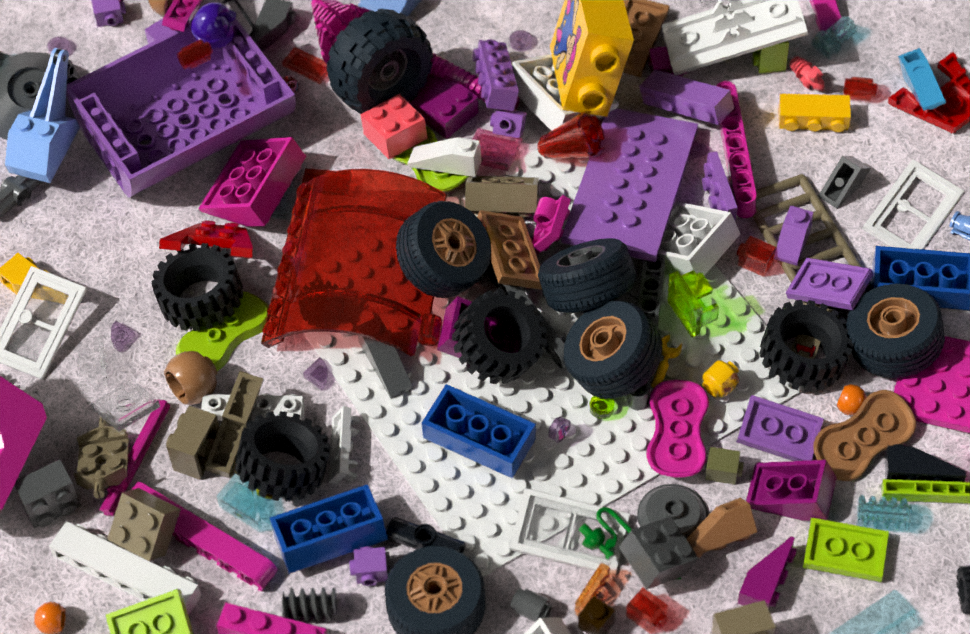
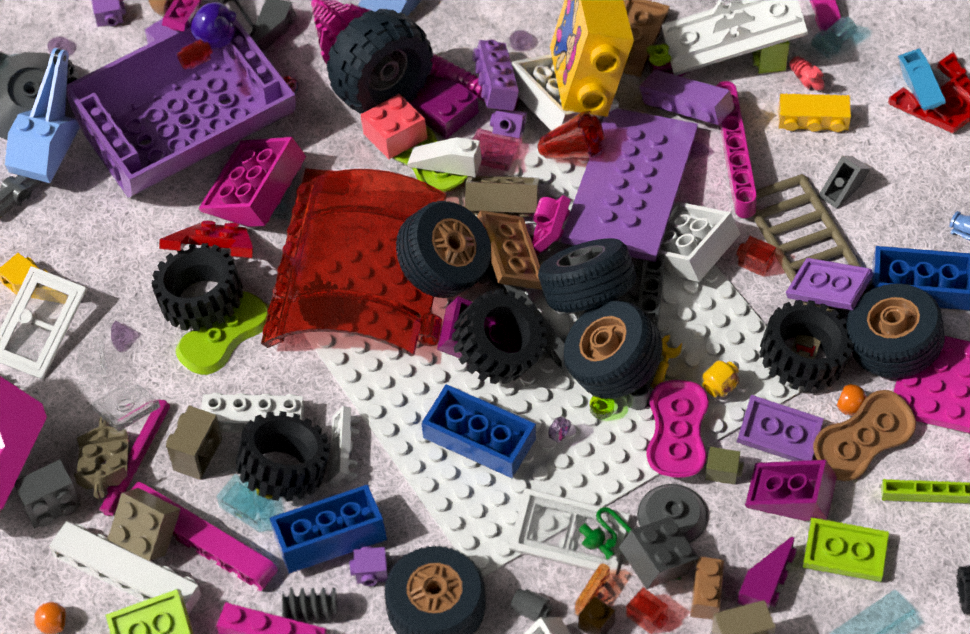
(191, 377): medium nougat wheel -> none
(235, 417): dark tan slope -> none
(306, 65): clear red tile -> none
(317, 373): clear purple tile -> none
(387, 366): dark grey slope -> none
(413, 534): black piece -> none
(659, 54): none -> lime plate
(685, 300): clear neon green panel -> none
(707, 587): none -> medium nougat brick
(717, 185): medium lavender plate -> none
(722, 526): medium nougat slope -> none
(794, 235): medium lavender slope -> none
(860, 88): clear red brick -> none
(884, 512): clear light blue piece -> none
(893, 200): white door -> none
(914, 464): black slope -> none

